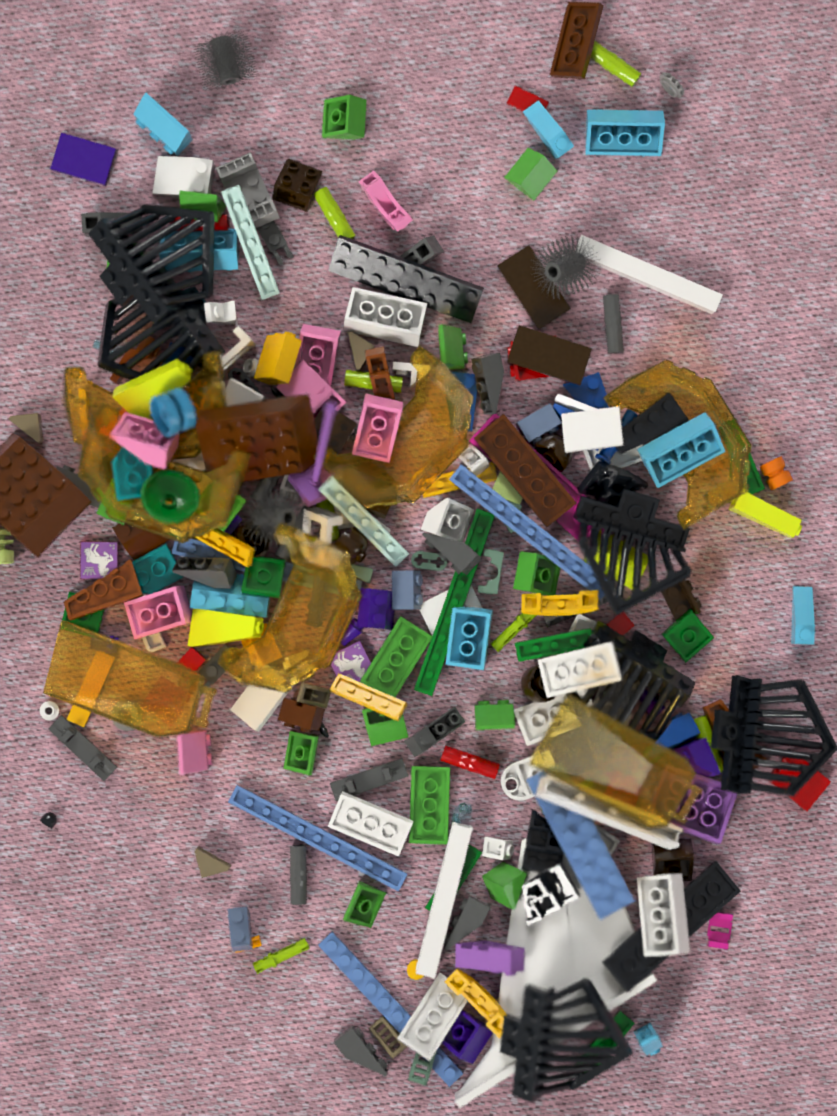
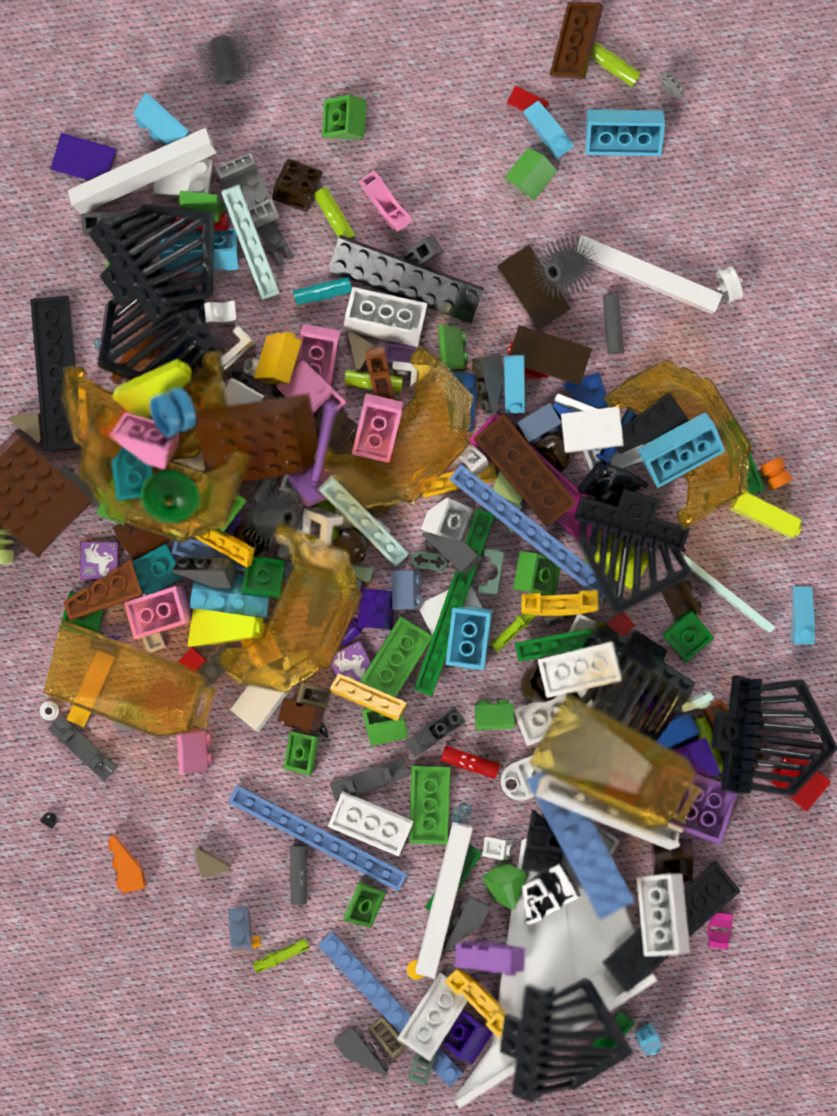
(52, 353): none -> black plate
(129, 870): none -> orange slope
(142, 171): none -> white tile
(322, 291): none -> teal axle
(398, 352): none -> medium lavender tile
(514, 384): none -> medium azure slope
(699, 701): none -> light aqua wing
(729, 284): none -> white wheel
(729, 596): none -> light aqua tile

